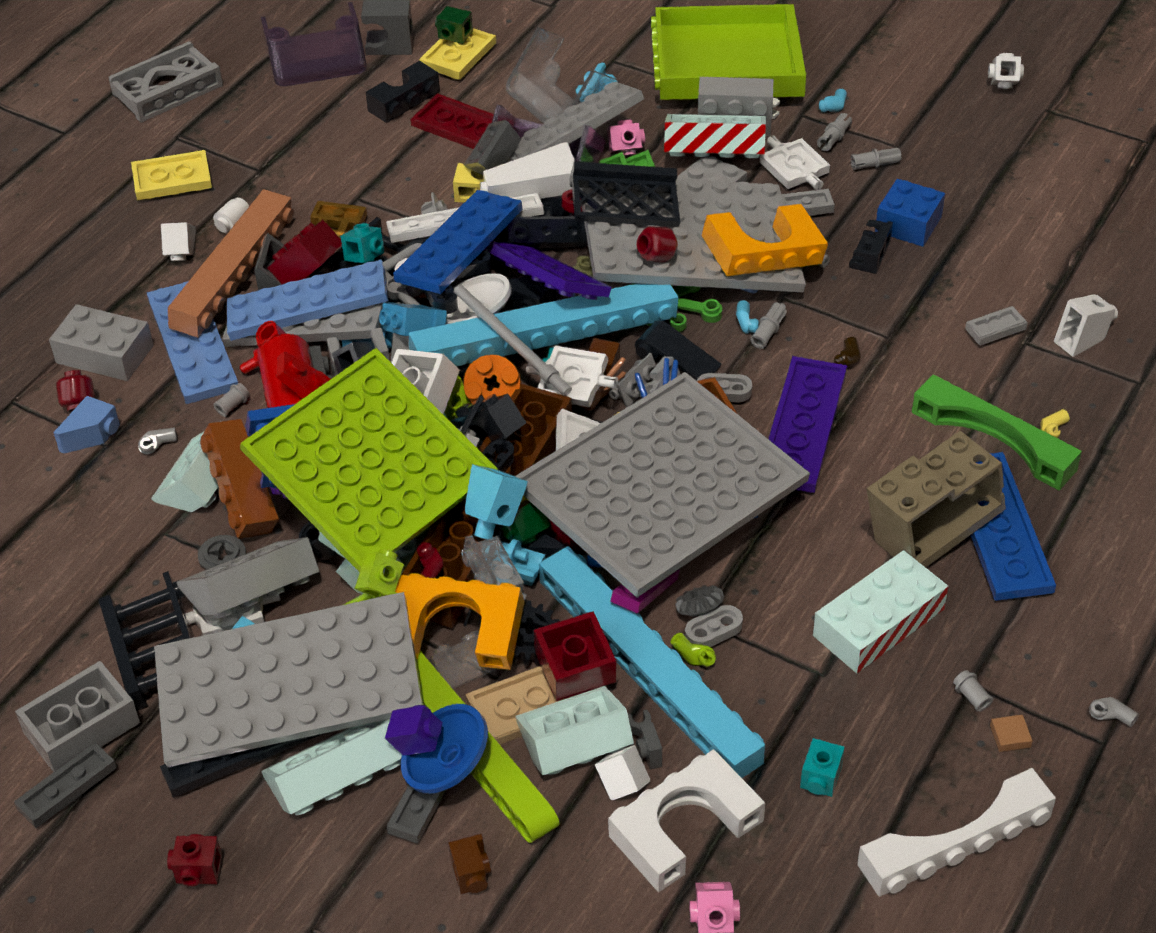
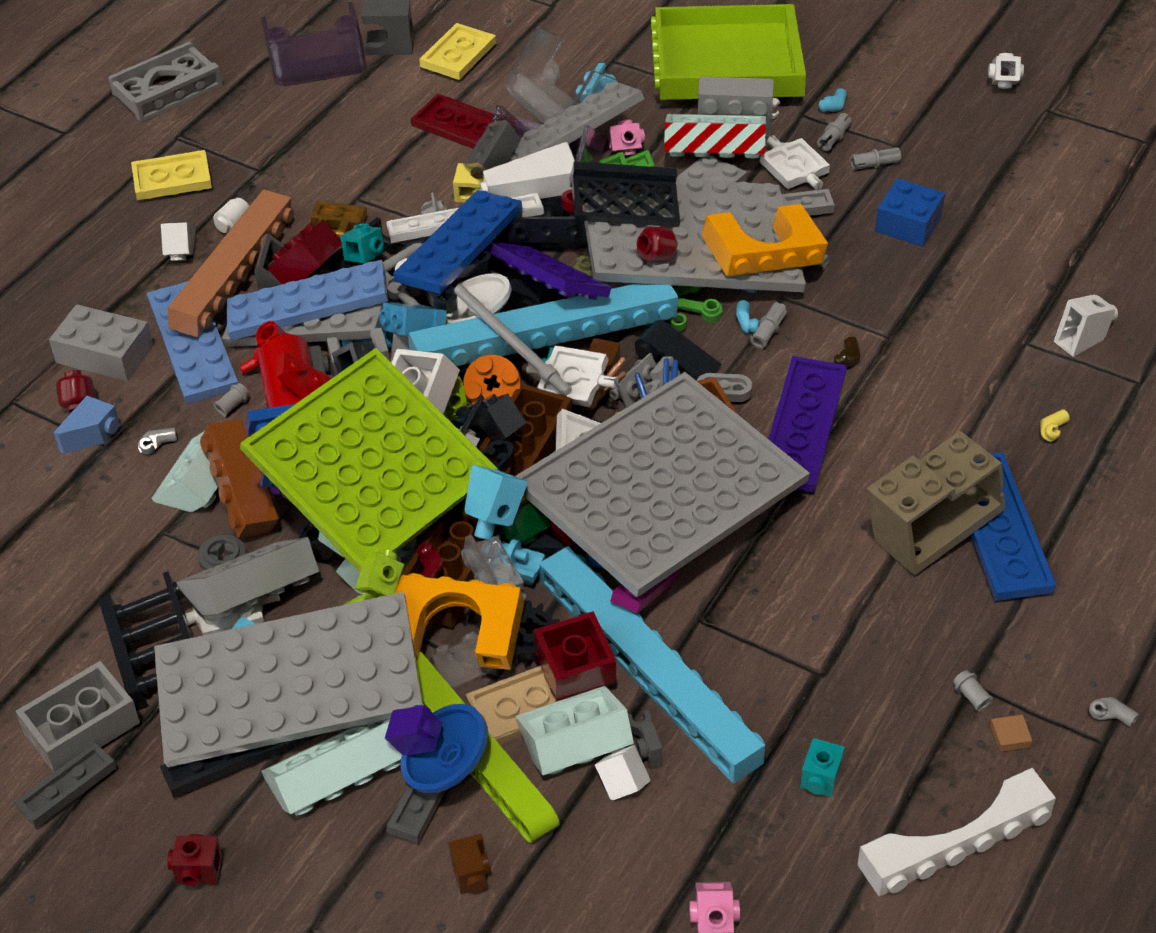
(390, 101): black arch -> none
(454, 24): dark green brick -> none
(693, 653): lime arm -> none
(699, 600): dark grey gear -> none
(703, 783): white arch -> none
(712, 628): light grey plate -> none
(872, 247): black hinge -> none
(880, 611): light aqua brick -> none
(996, 325): light grey plate -> none
(1045, 455): bright green arch -> none

